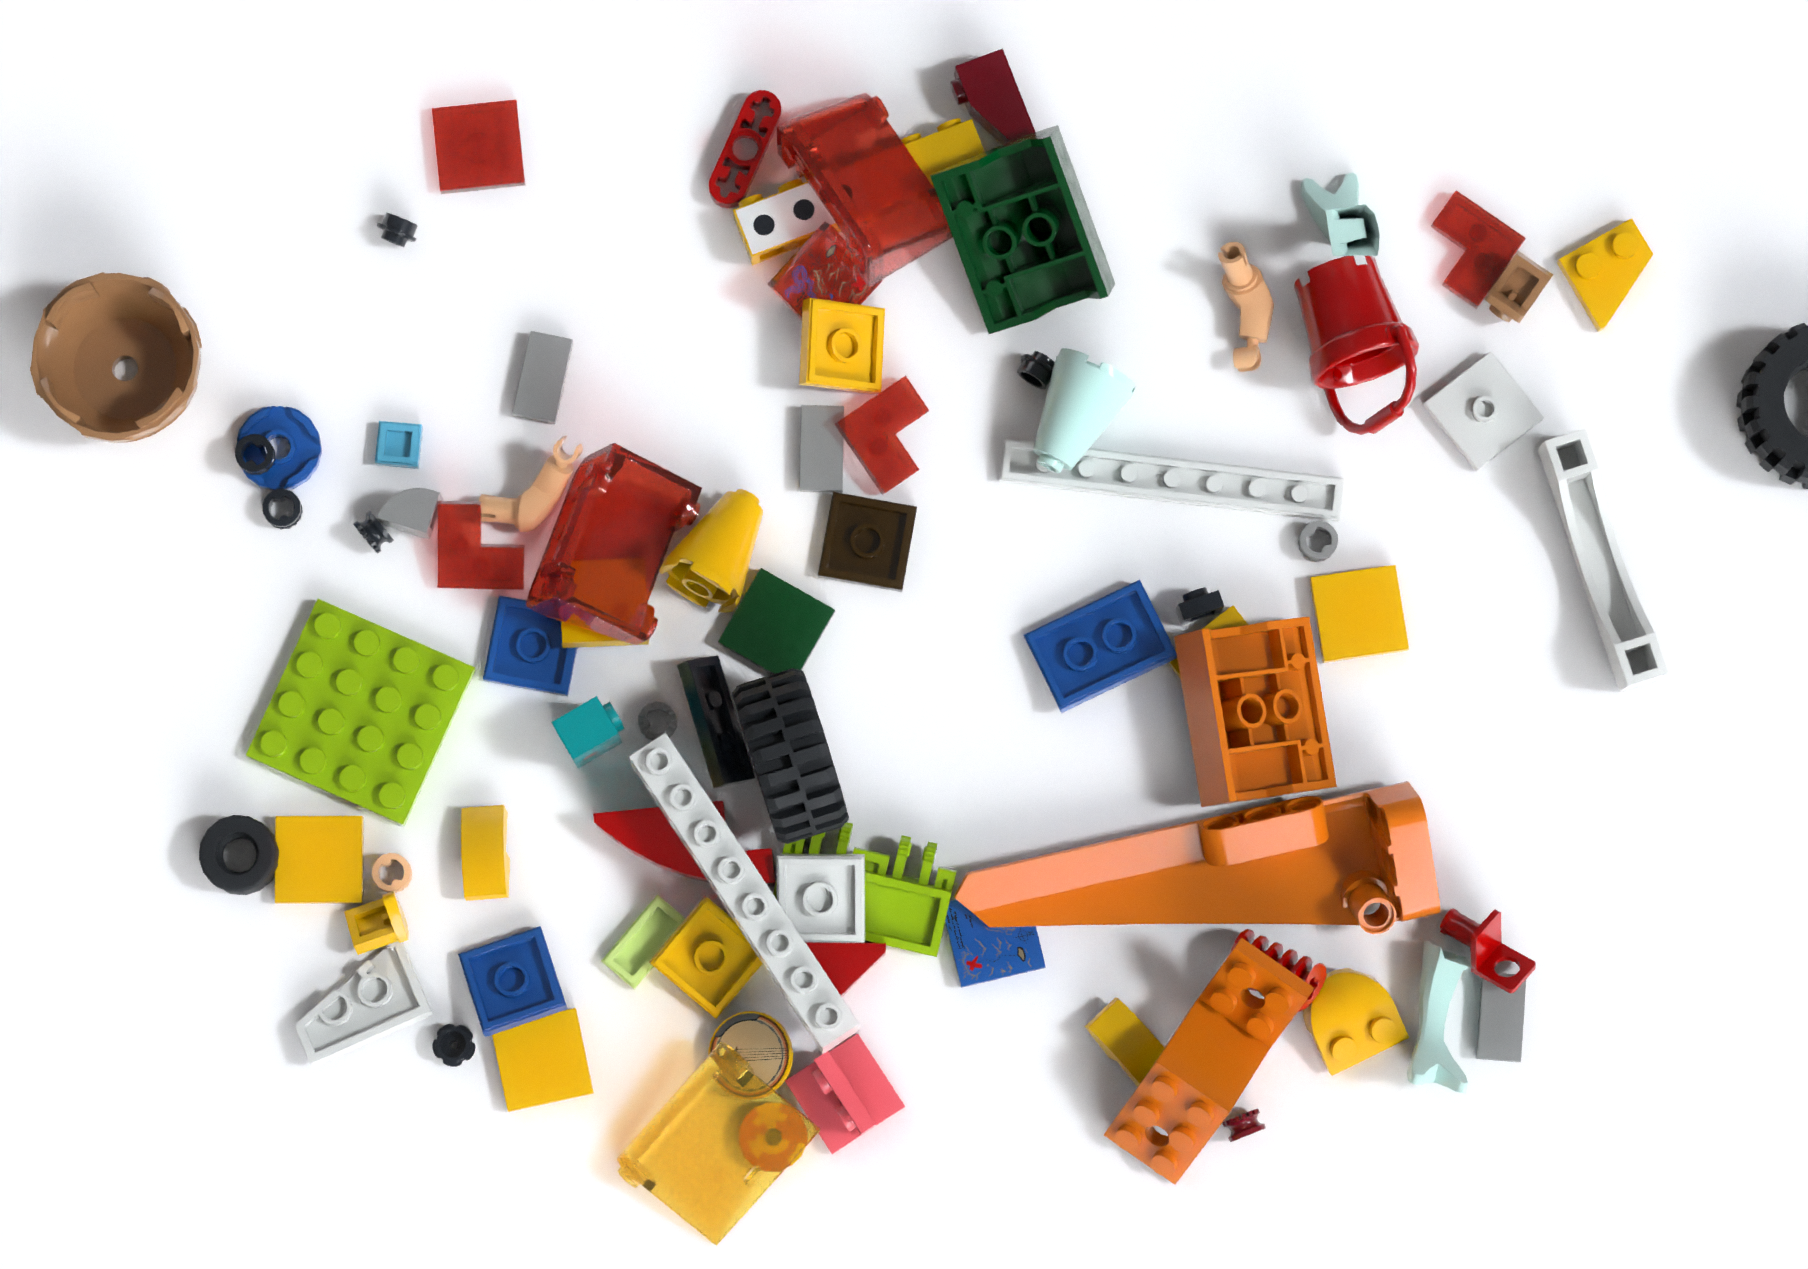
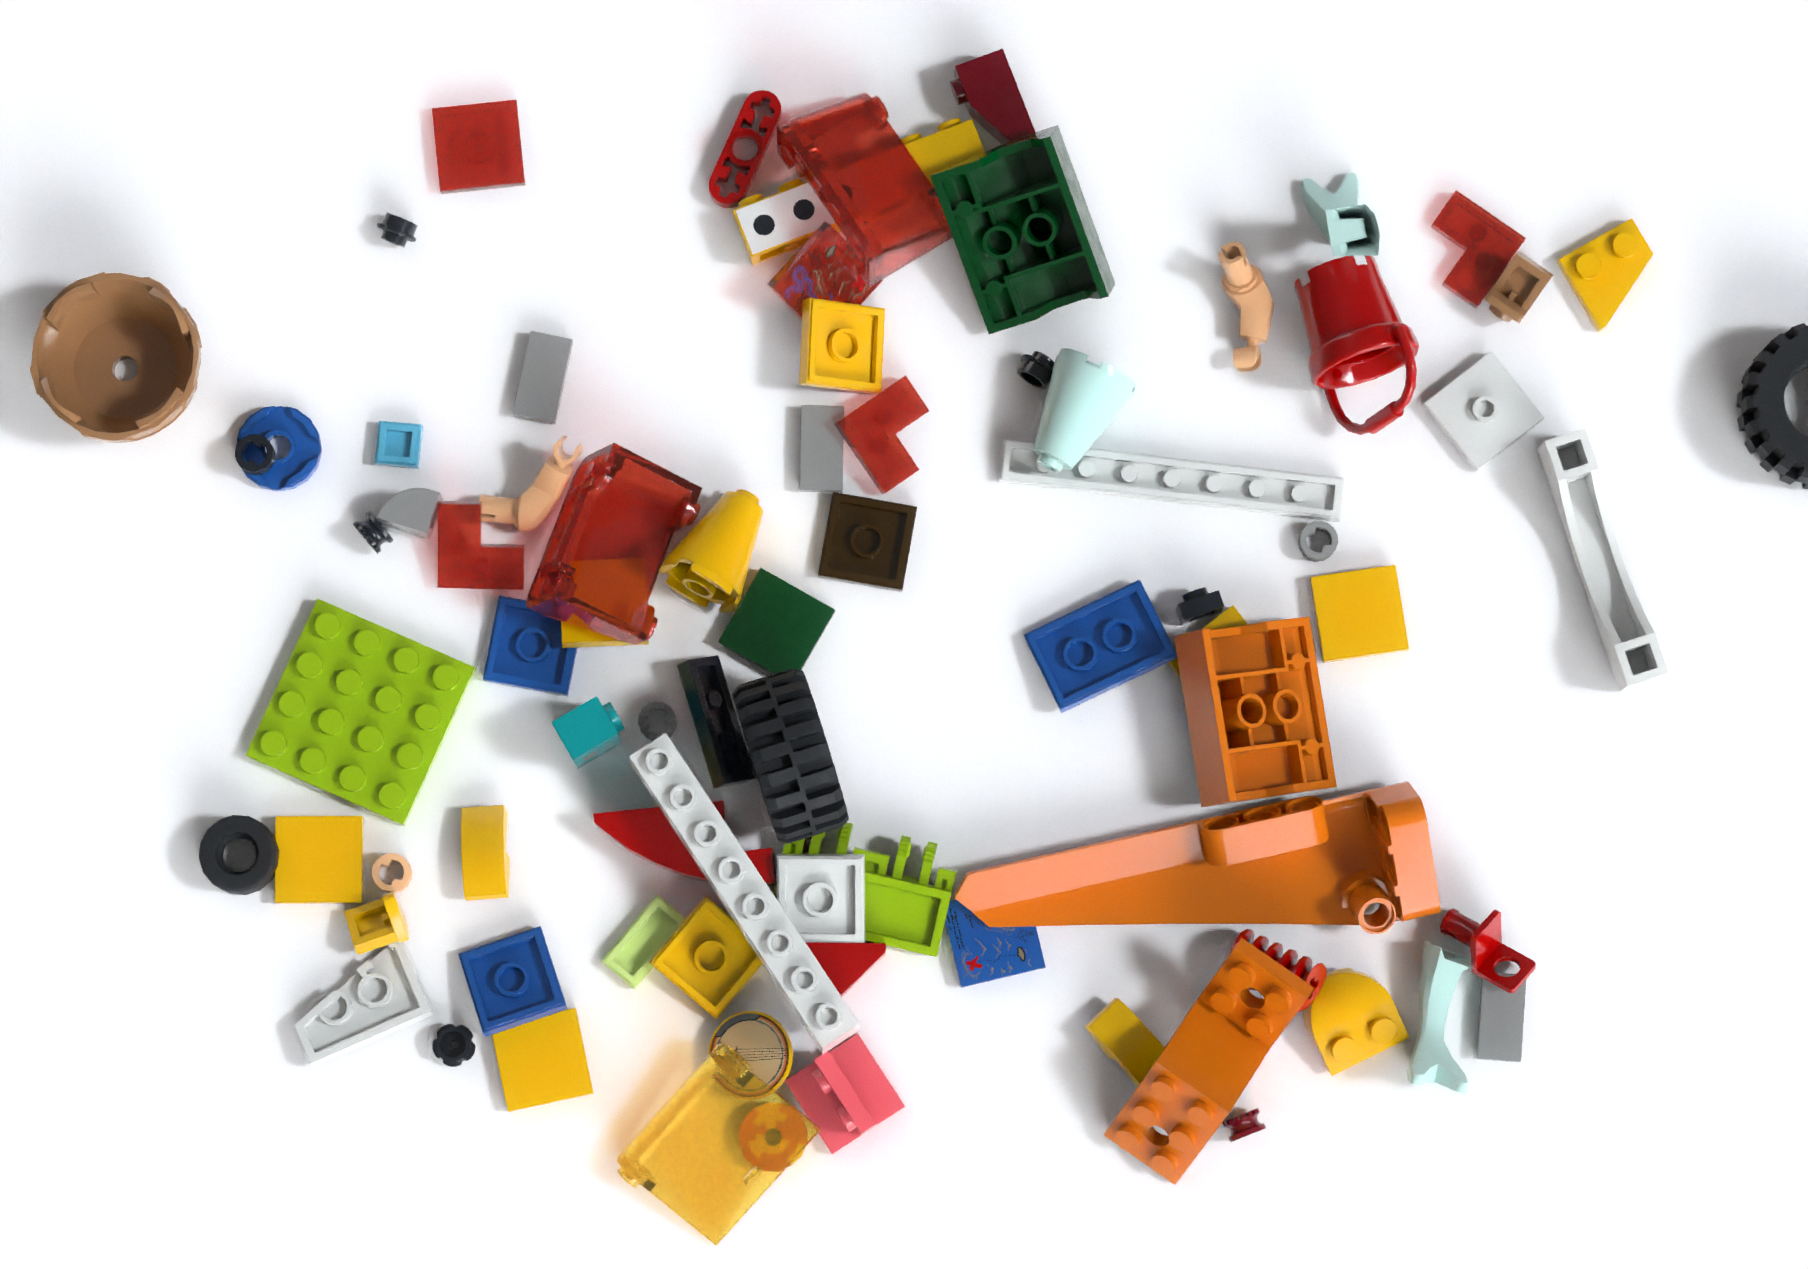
(284, 521): black bush -> none

